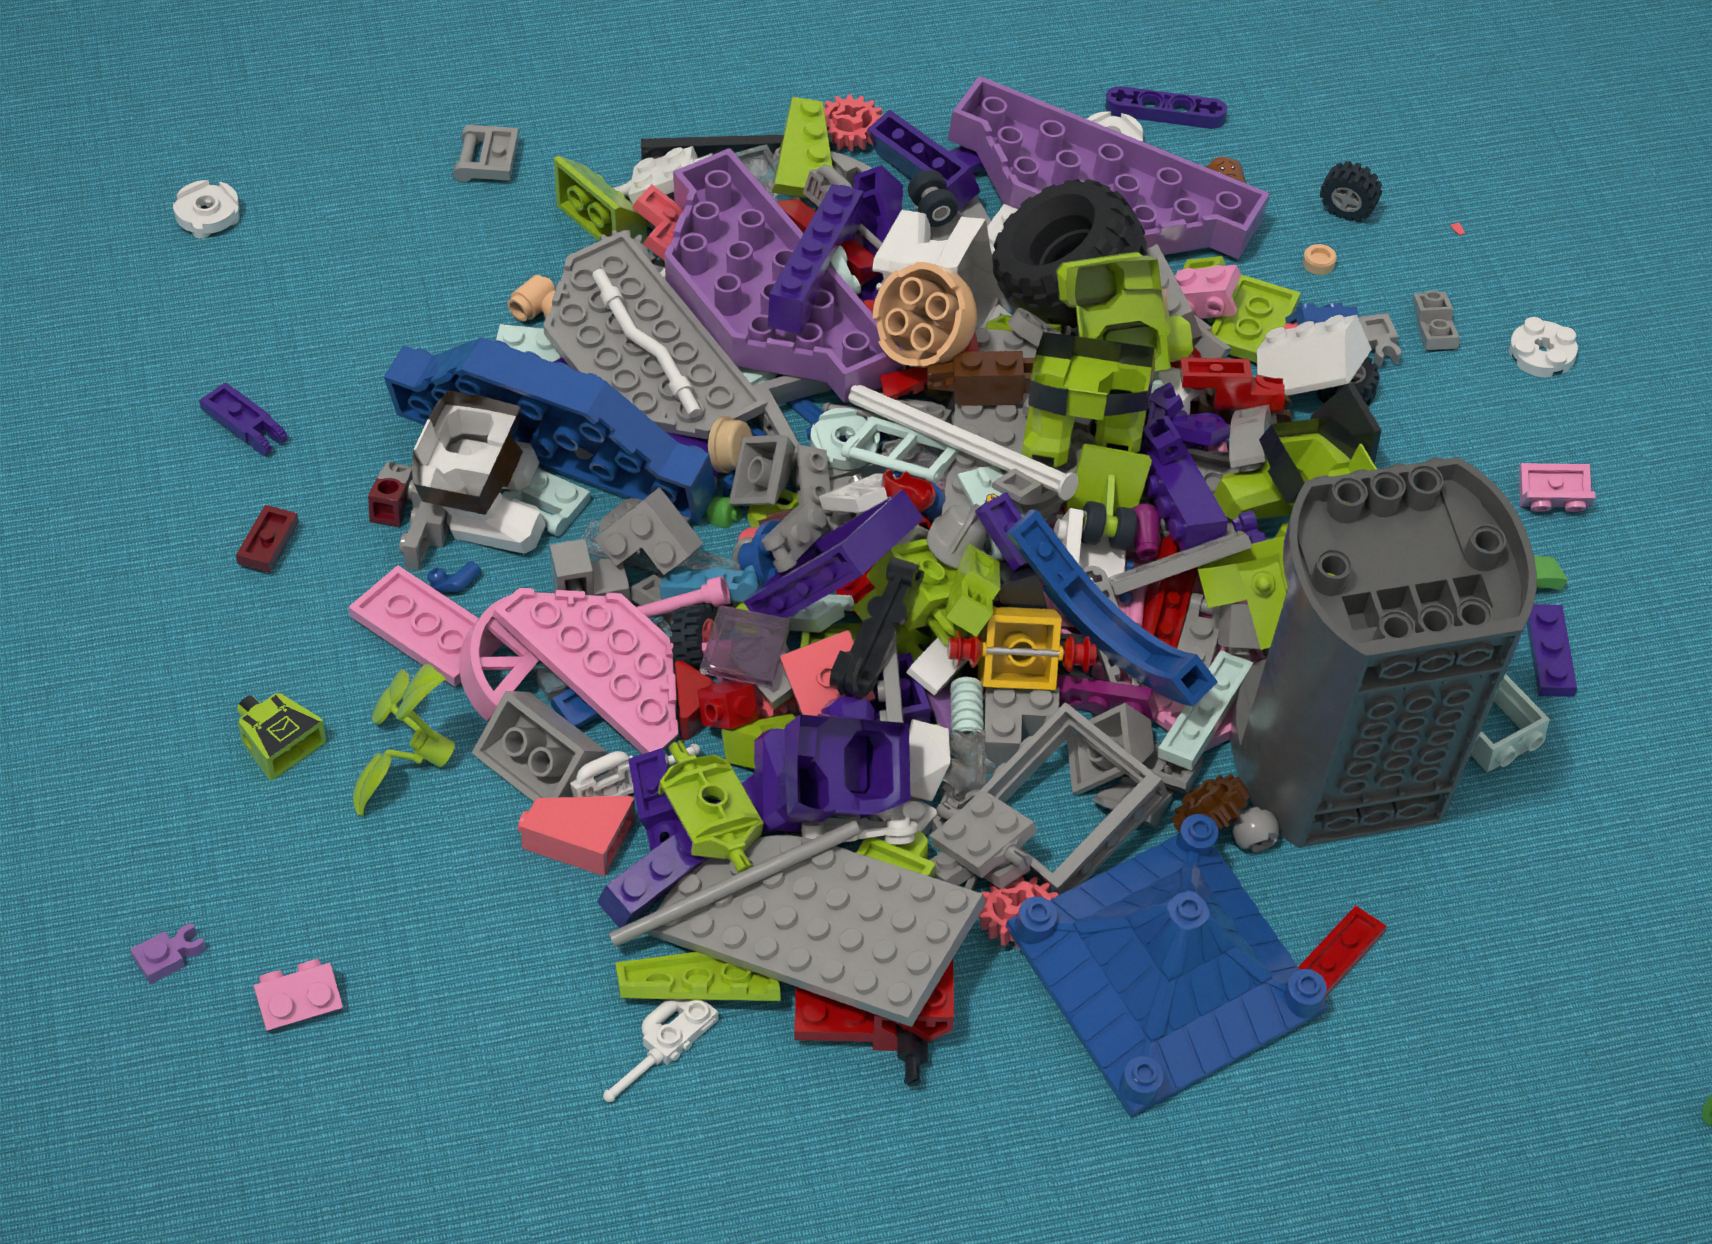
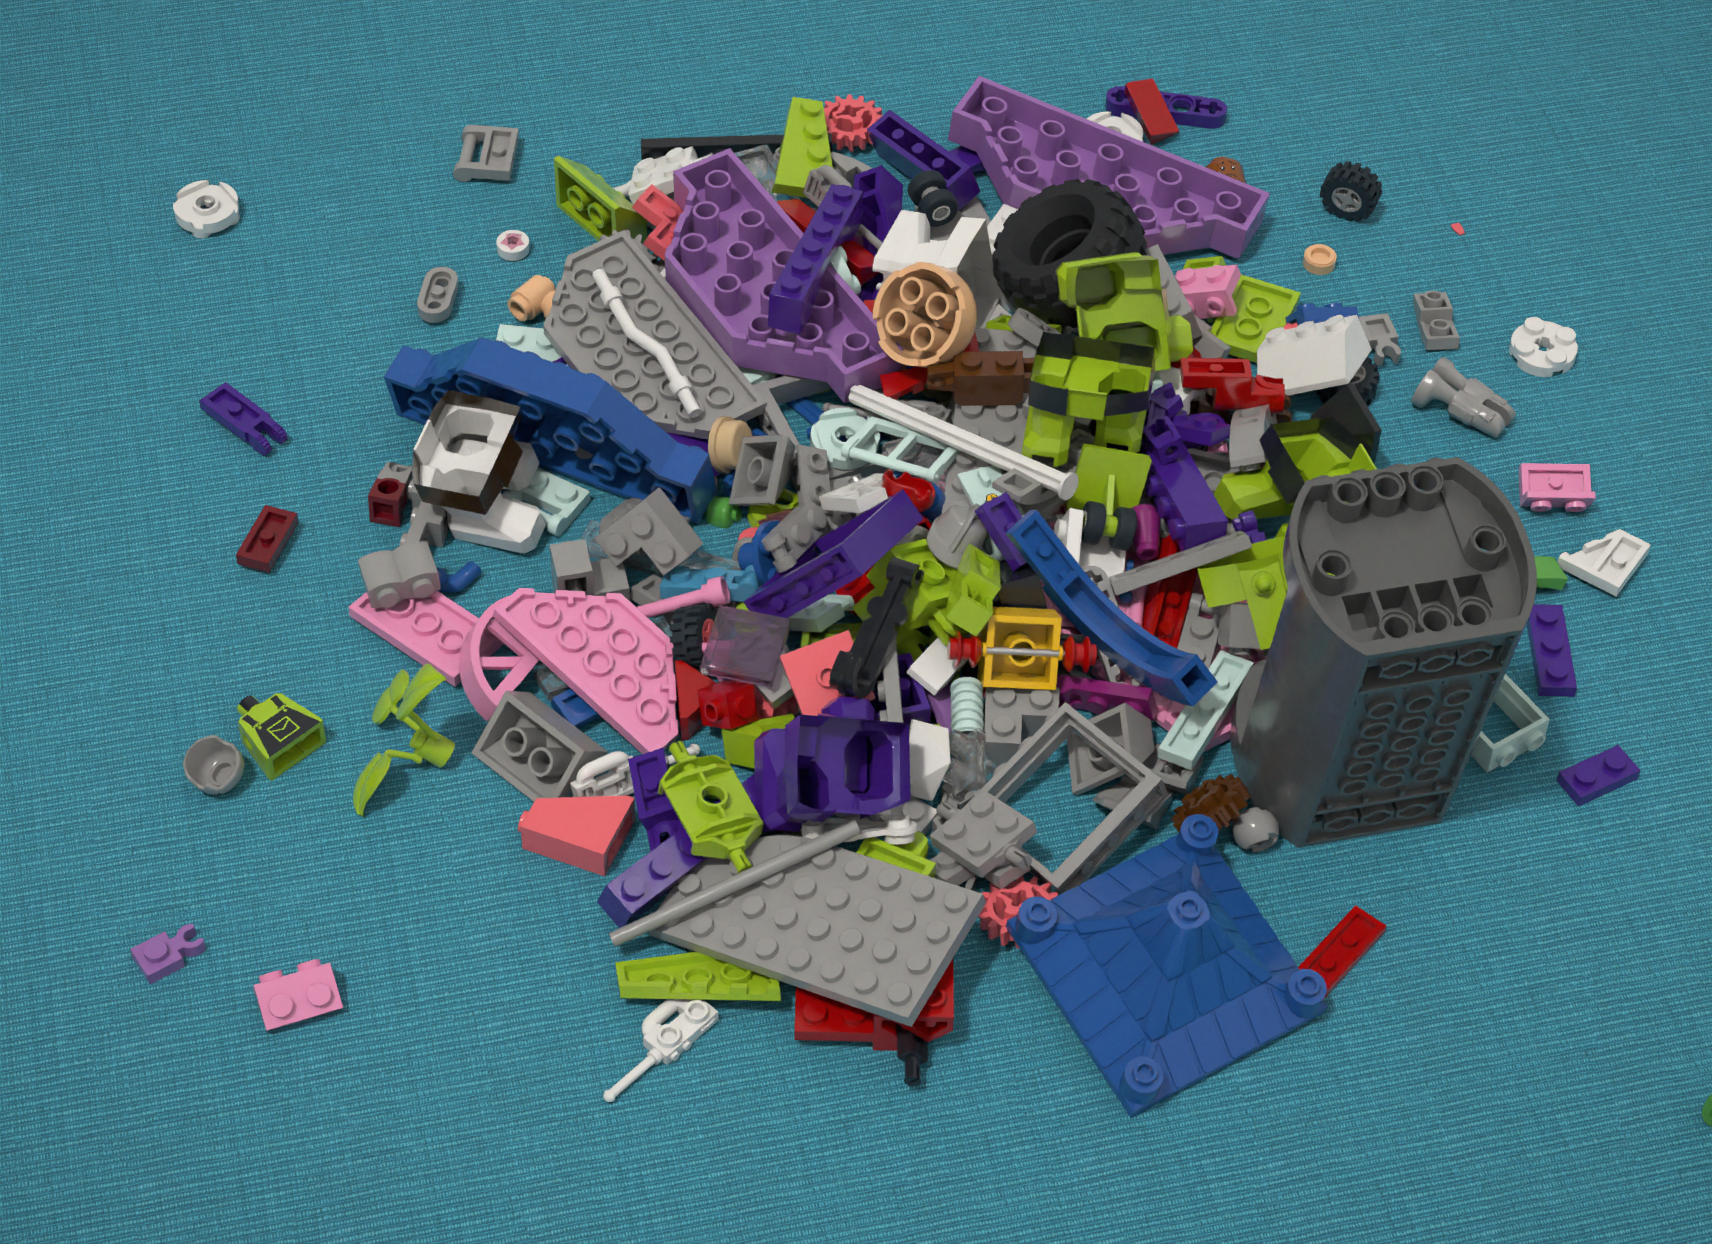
(213, 765): none -> light grey hair
(399, 574): none -> light grey brick
(437, 294): none -> light grey plate
(513, 245): none -> white tile
(1151, 110): none -> red slope
(1471, 404): none -> light grey piece
(1598, 775): none -> dark purple plate
(1607, 561): none -> white wing

